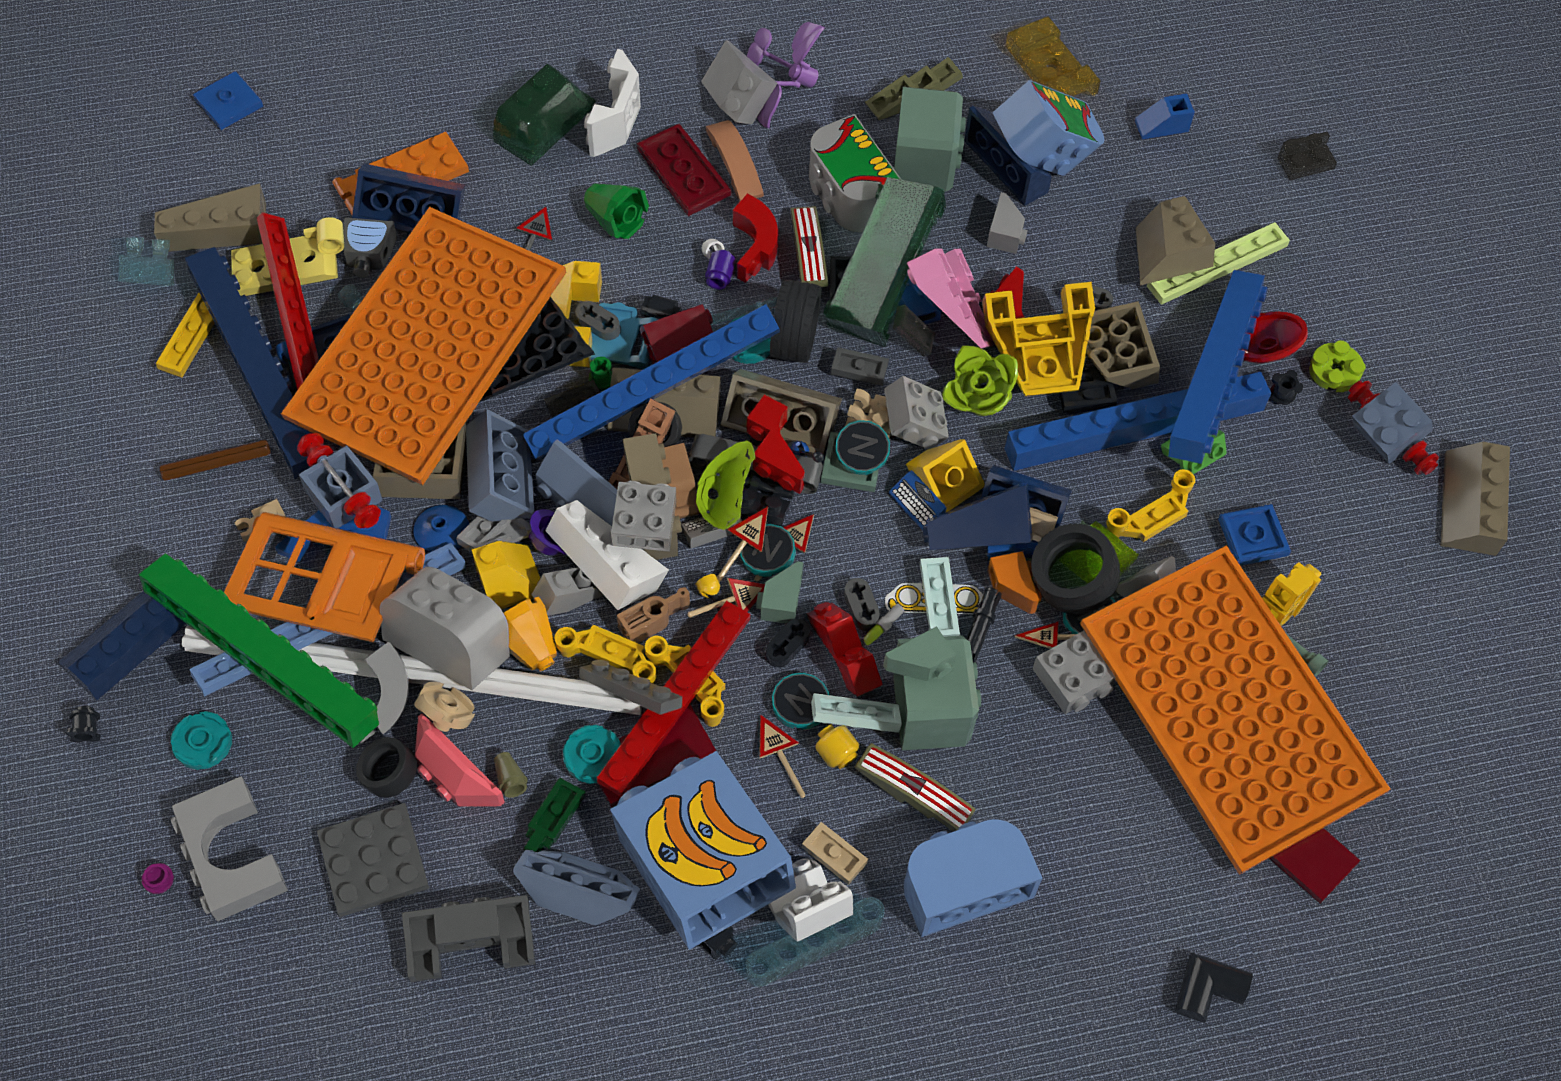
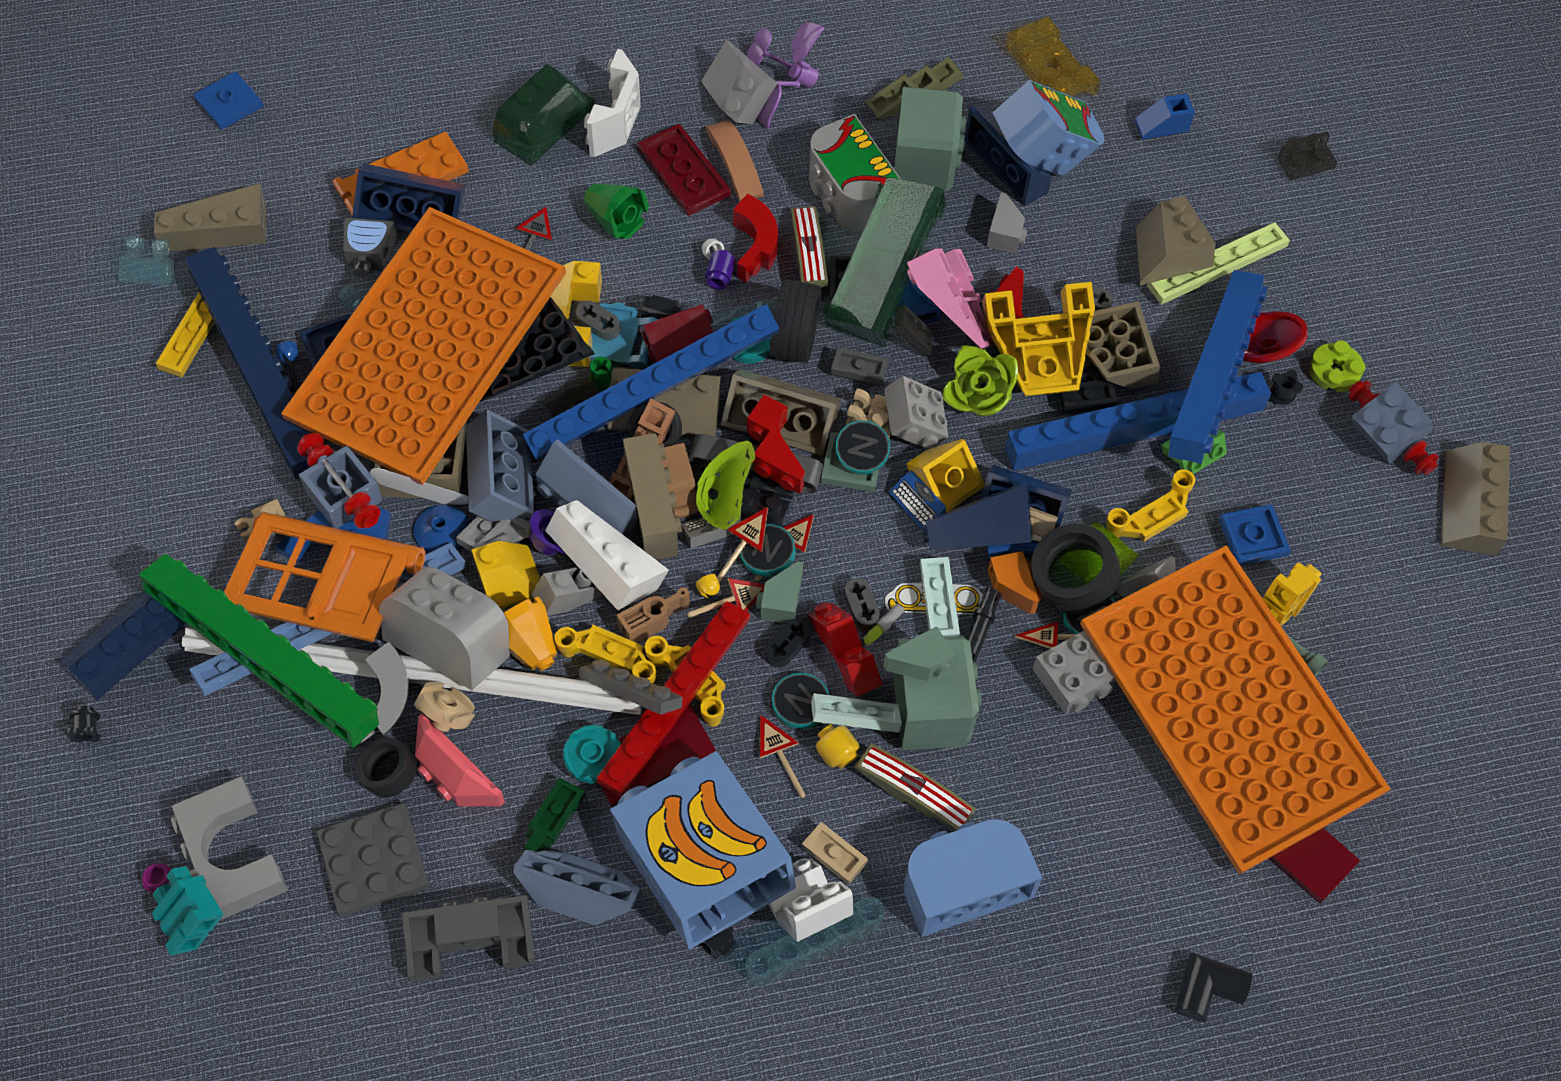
(185, 910): none -> teal hips
(201, 740): teal tile -> none
(214, 460): reddish brown axle -> none
(288, 296): red plate -> none
(319, 241): light yellow hinge -> none
(425, 491): none -> white sticker
(509, 775): olive cone -> none
(643, 516): light grey brick -> none
(804, 451): hinge -> none

